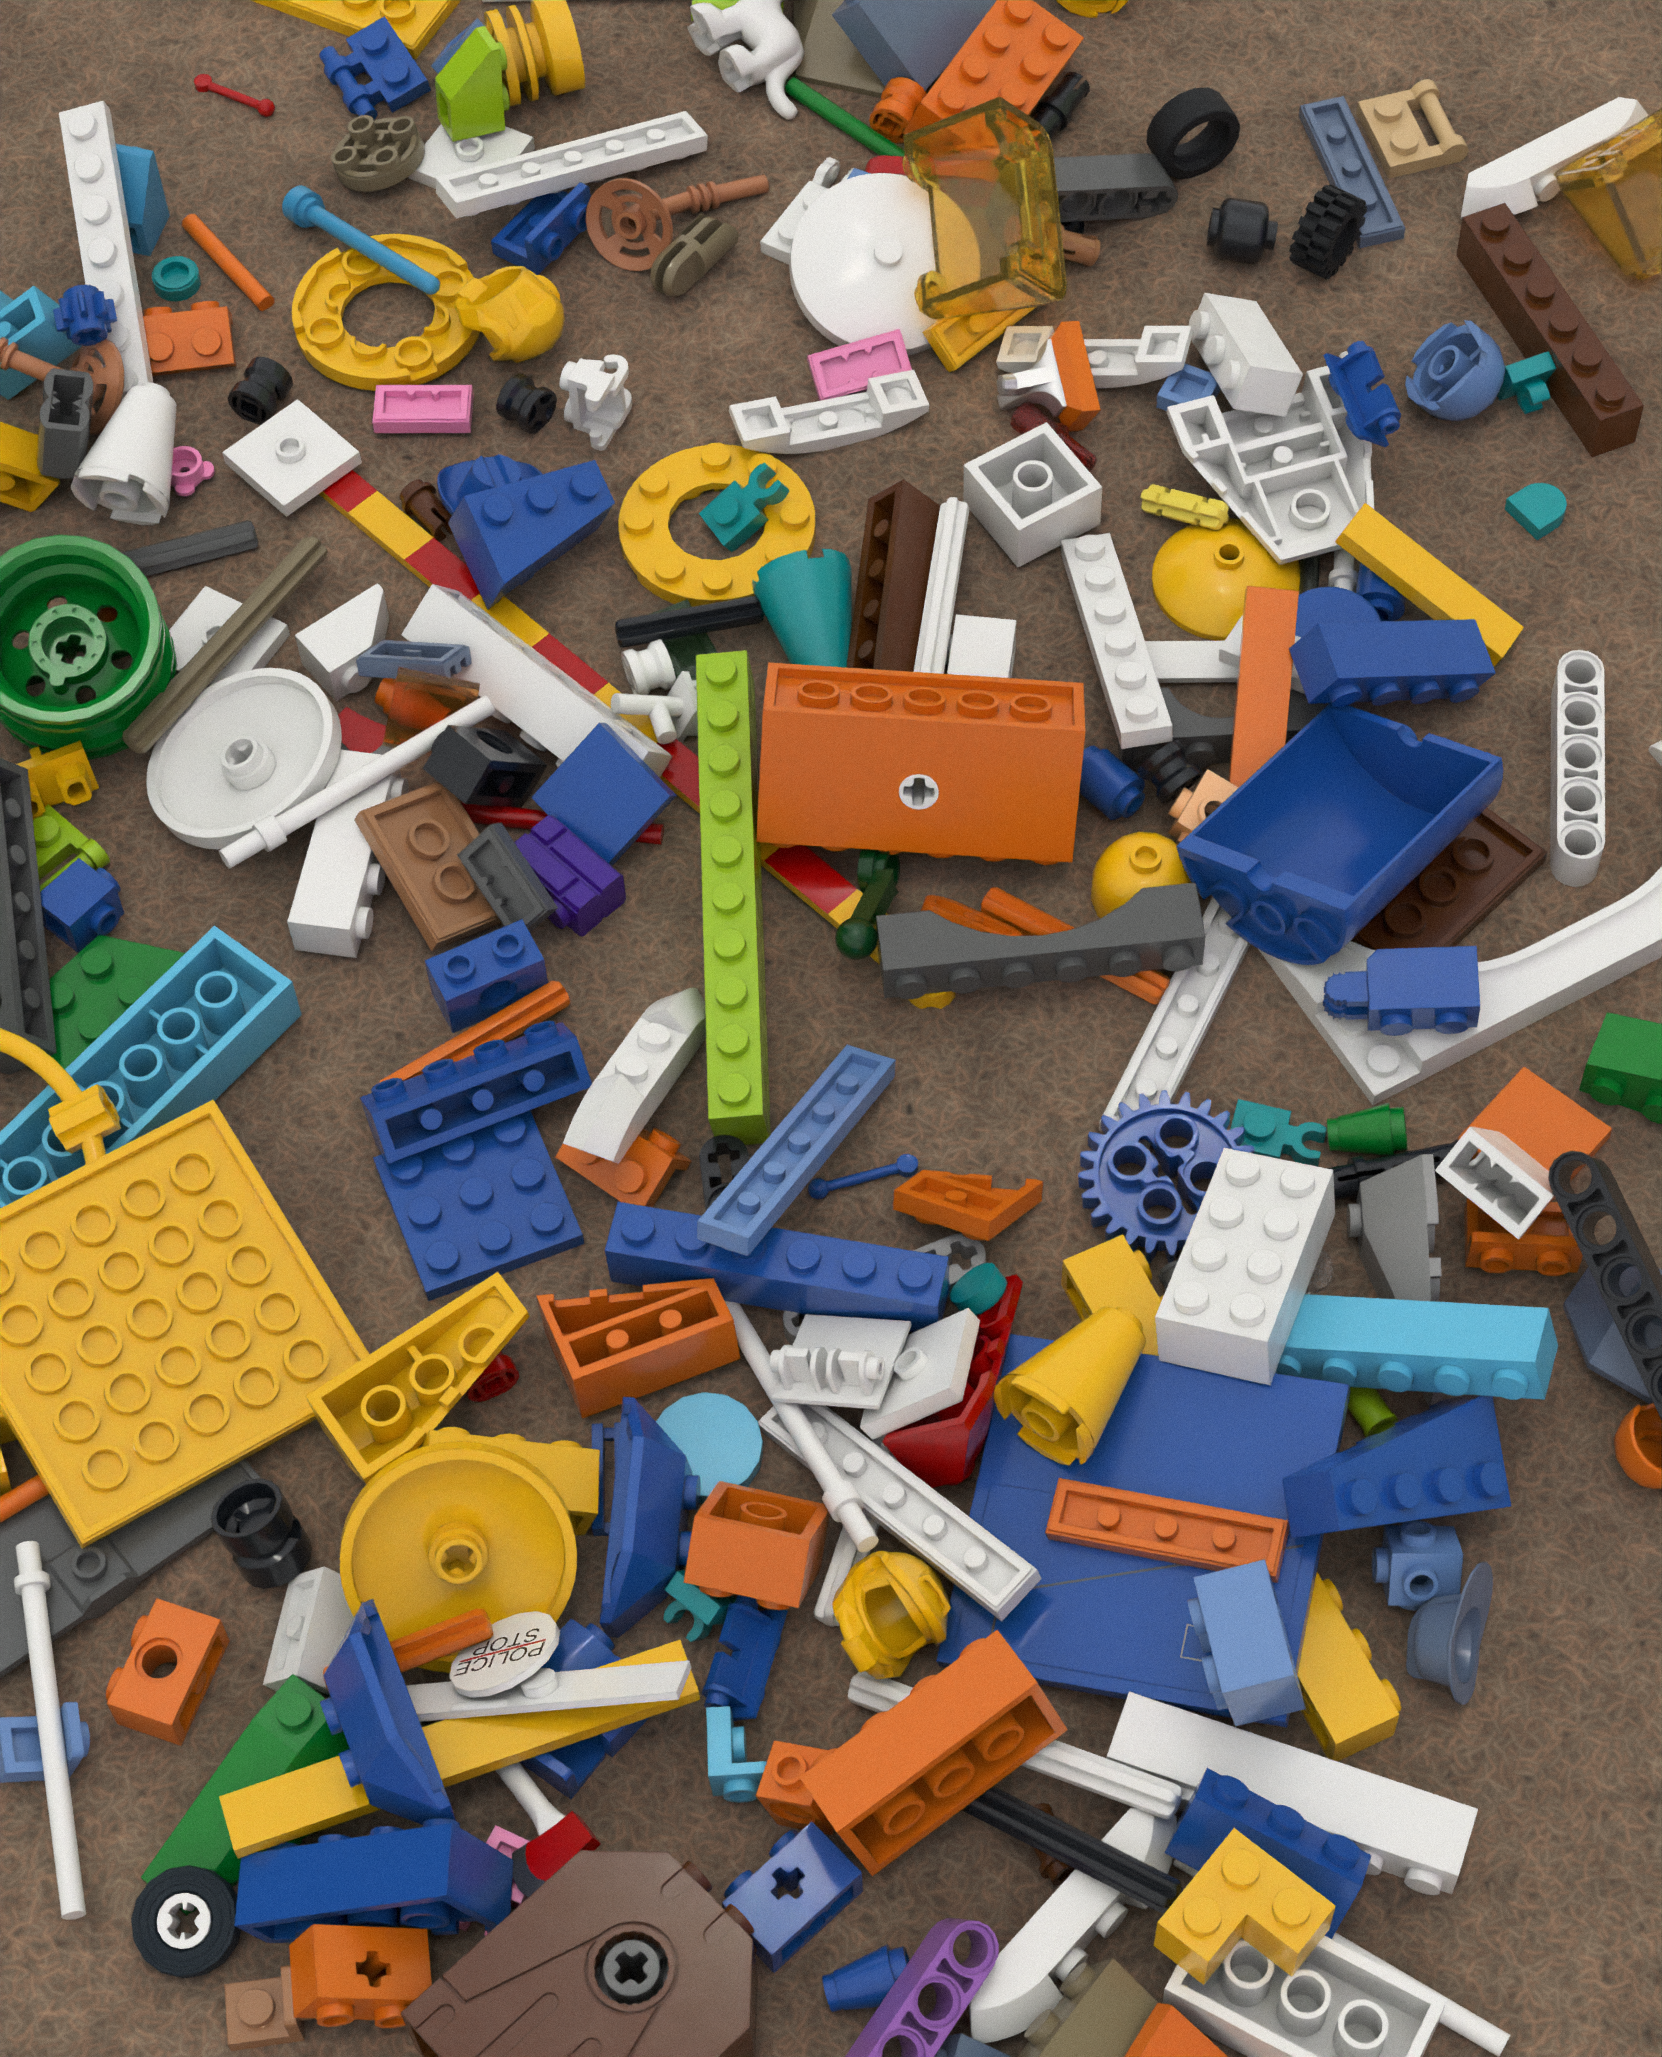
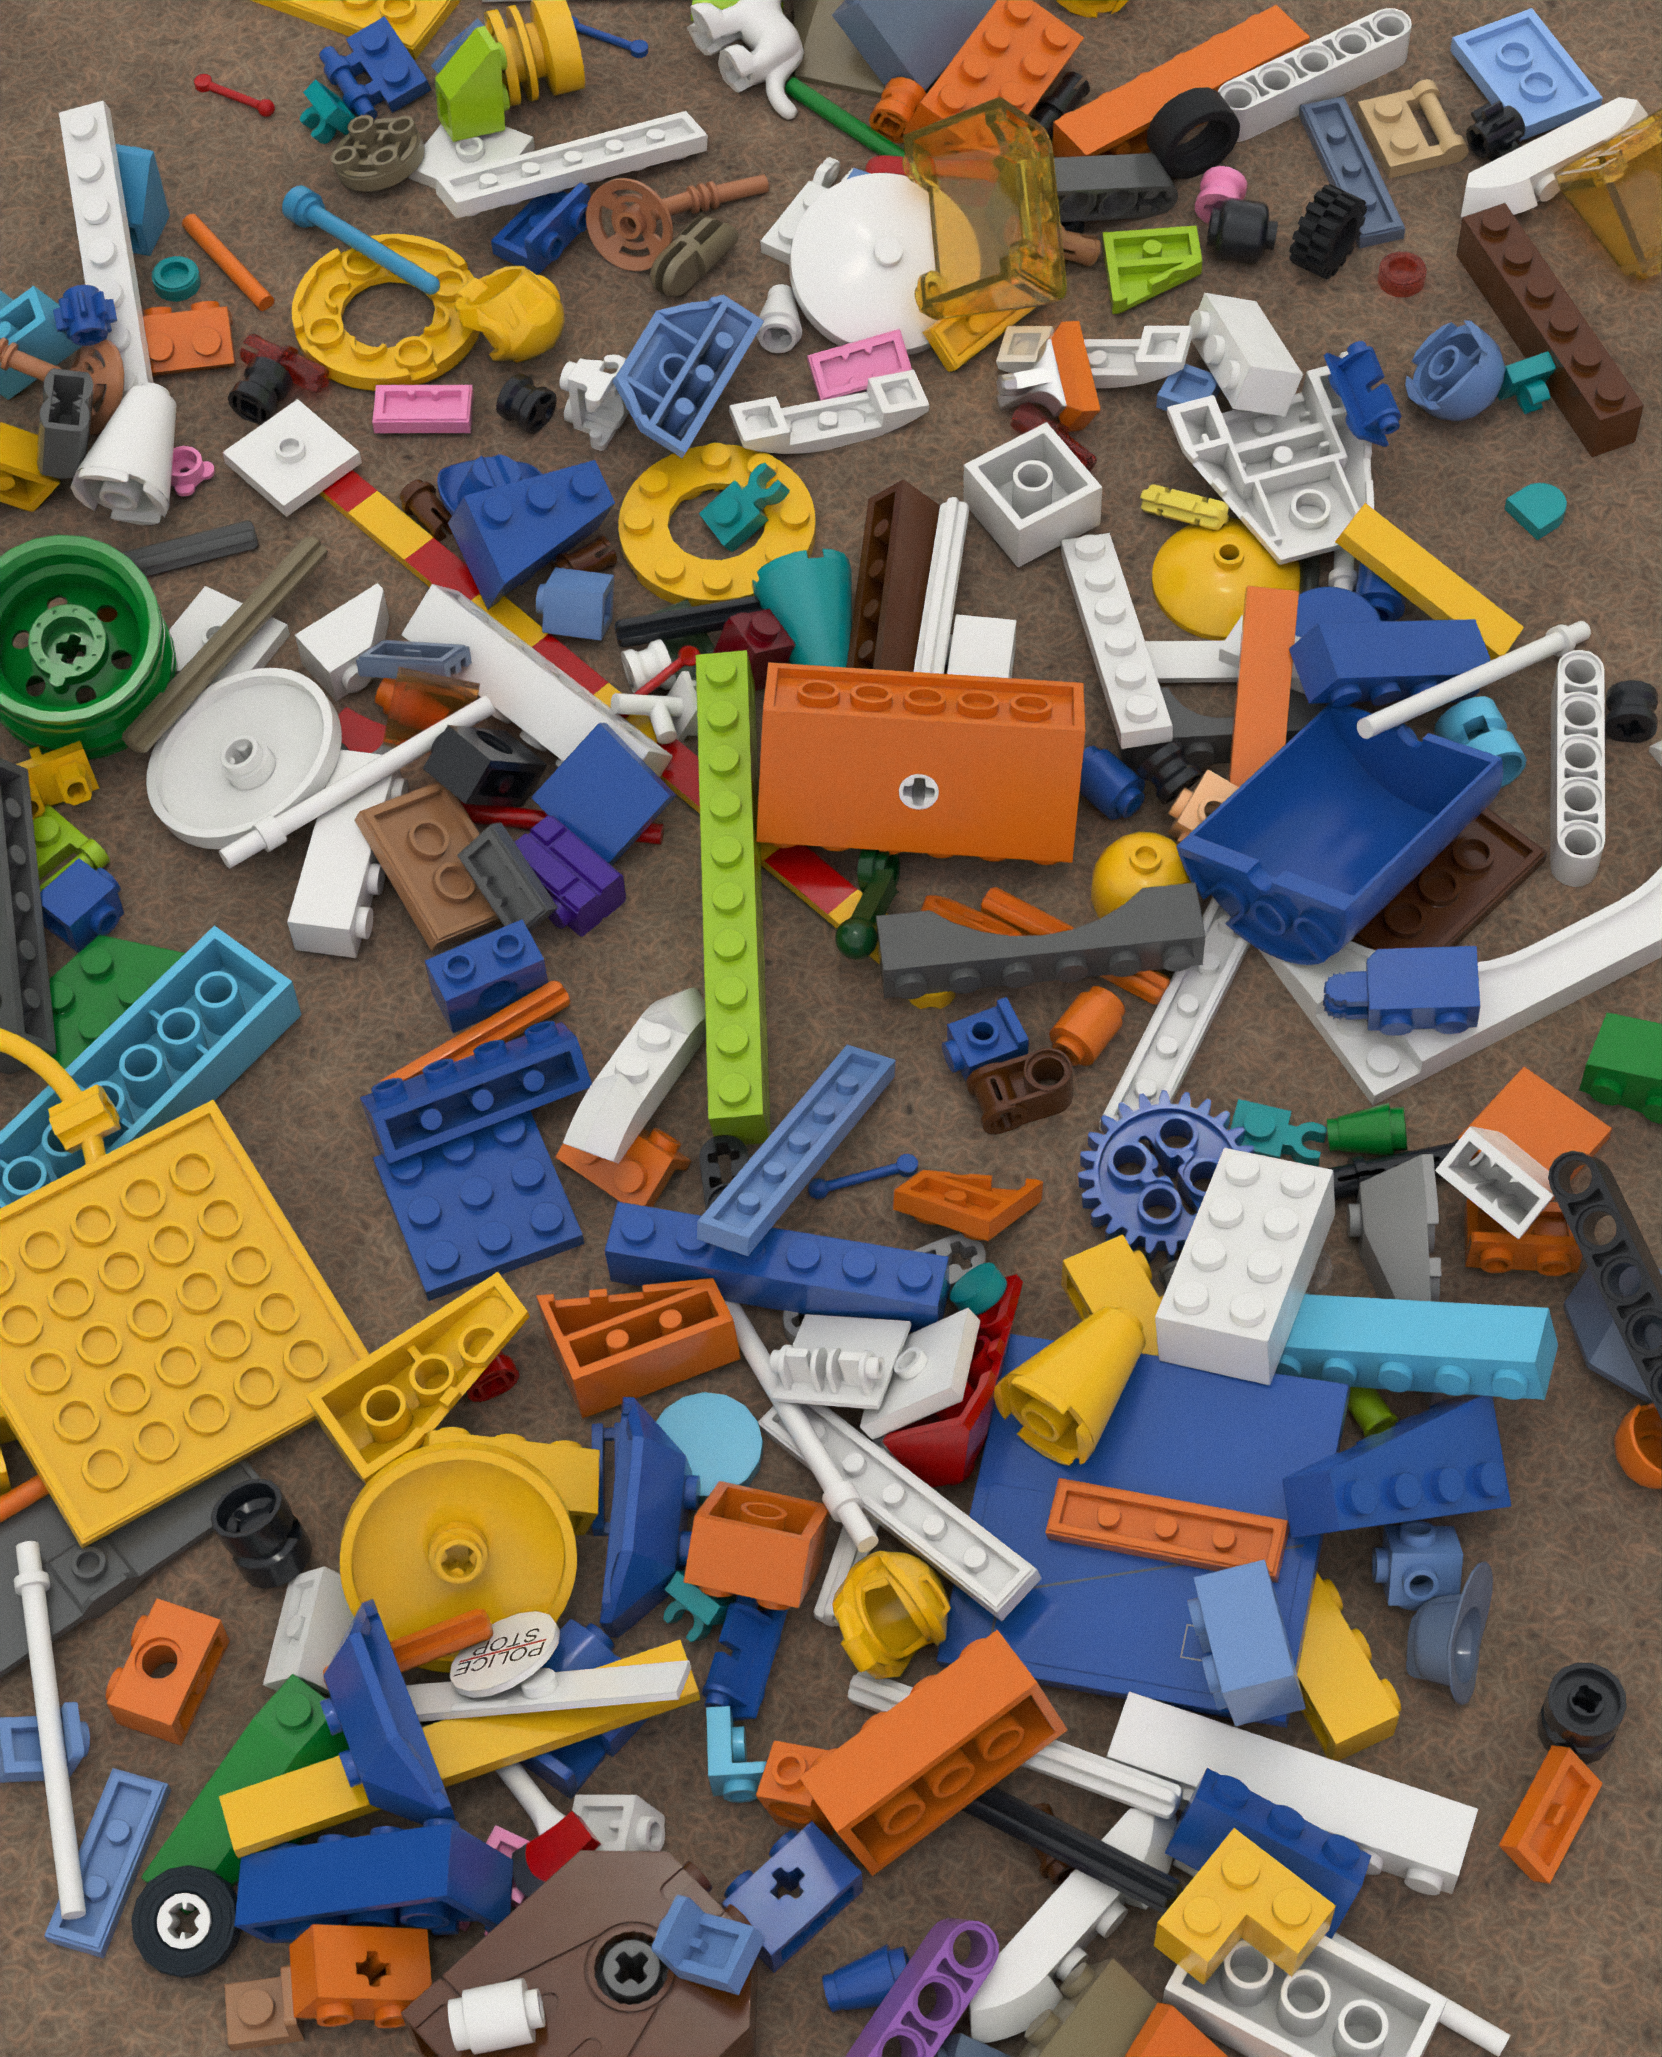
(111, 1860): none -> medium blue tile
(303, 371): none -> clear red axle
(327, 111): none -> teal tile
(495, 2016): none -> white brick
(576, 603): none -> medium blue brick
(585, 559): none -> reddish brown pin
(622, 1822): none -> white bracket
(638, 48): none -> blue hinge
(684, 367): none -> medium blue wedge
(686, 656): none -> red hinge
(706, 1946): none -> medium blue bracket
(761, 637): none -> dark red brick
(781, 320): none -> white cone
(984, 1039): none -> blue brick
(1017, 1089): none -> reddish brown piece
(1088, 1025): none -> orange brick
(1120, 118): none -> orange brick
(1149, 263): none -> lime wing
(1216, 186): none -> bright pink wheel
(1318, 71): none -> white beam
(1402, 274): none -> clear red tile
(1481, 726): none -> medium azure wheel
(1495, 130): none -> black gear
(1526, 69): none -> light blue plate
(1550, 1814): none -> orange plate
(1557, 642): none -> white bar
(1582, 1711): none -> black wheel
(1631, 711): none -> black wheel

